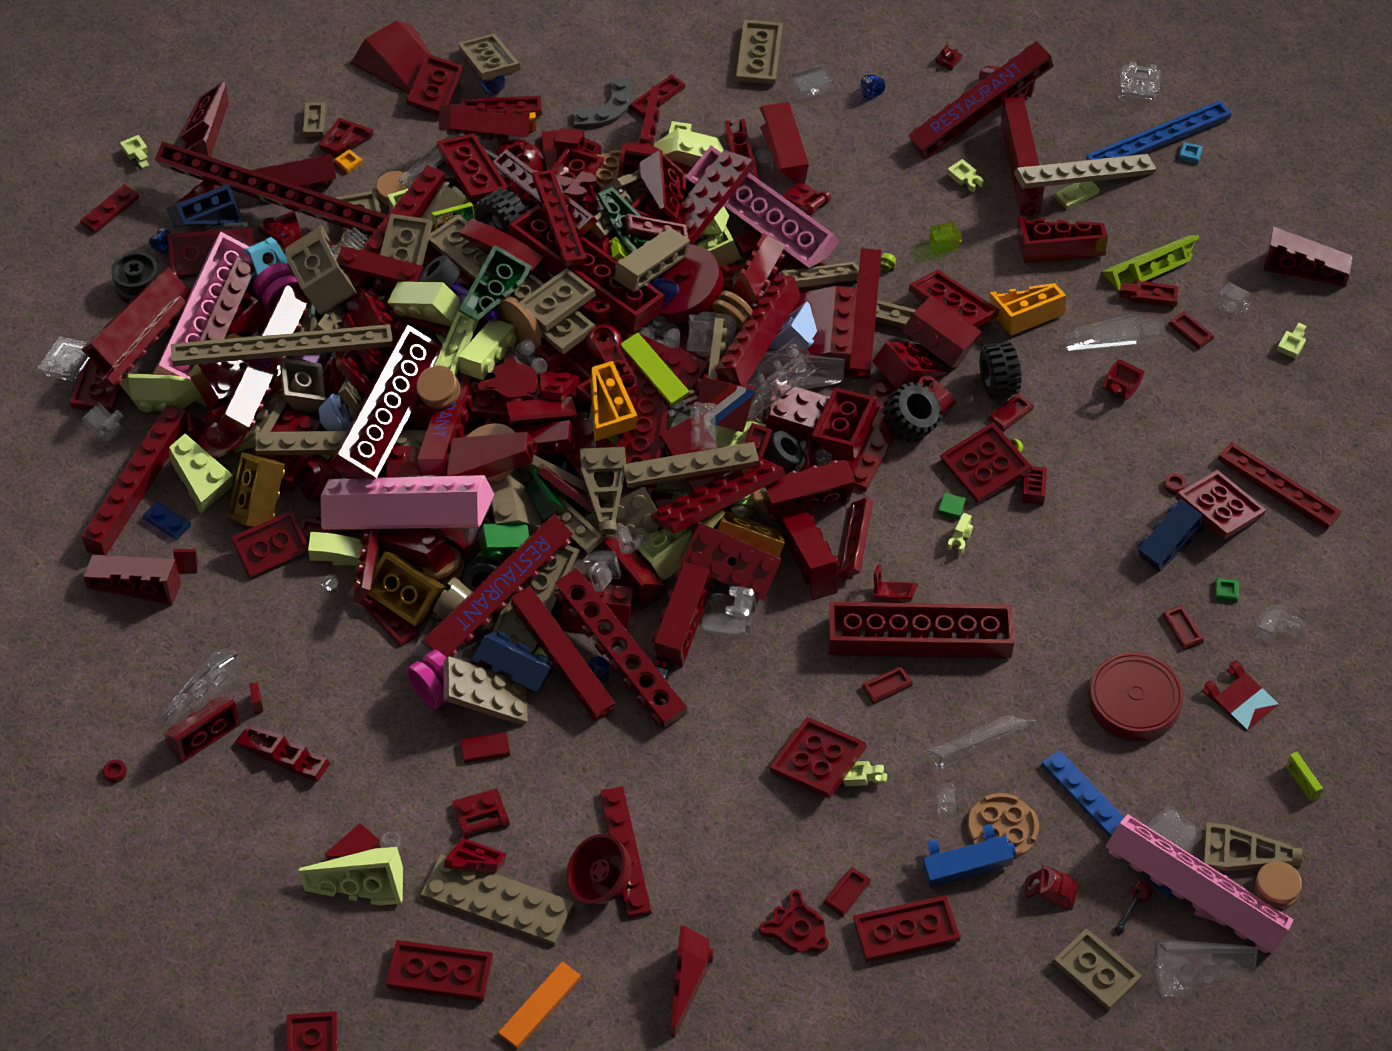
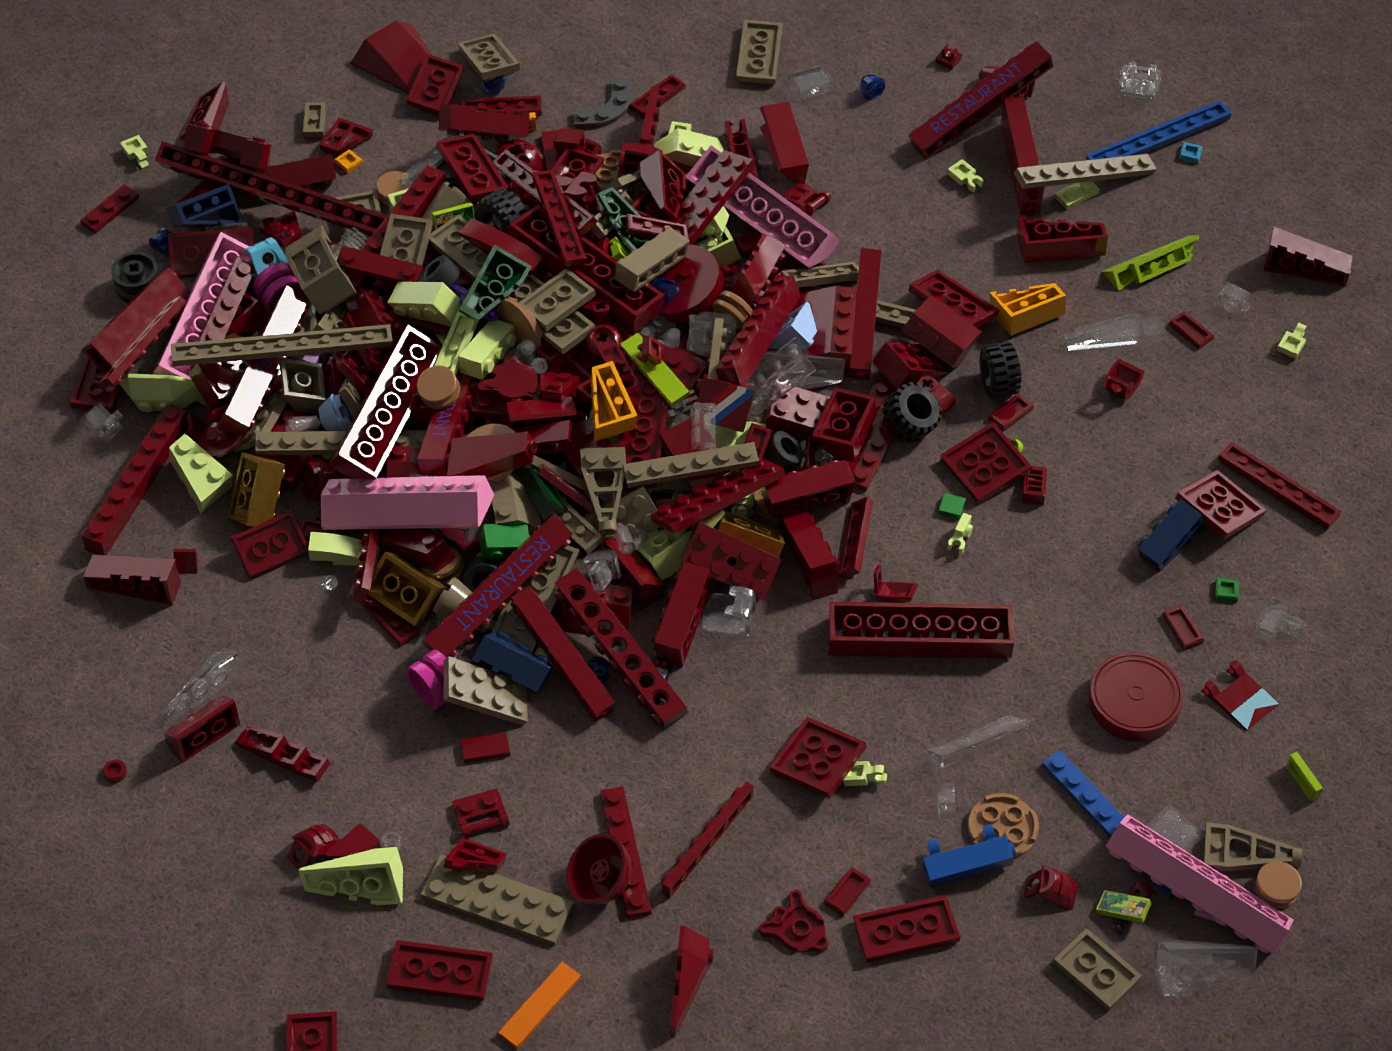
(64, 359): clear plate -> none
(167, 520): clear blue plate -> none
(207, 140): none -> dark red wedge
(256, 698): dark red tile -> none
(302, 424): none -> clear cone
(314, 842): none -> dark red piece
(651, 350): none -> dark red tile
(701, 846): none -> dark red plate
(887, 684): dark red tile -> none
(888, 262): lime plate -> none
(944, 237): clear neon green brick -> none
(1123, 906): none -> tile
(1150, 293): dark red hinge -> none
(1174, 483): dark red tile -> none

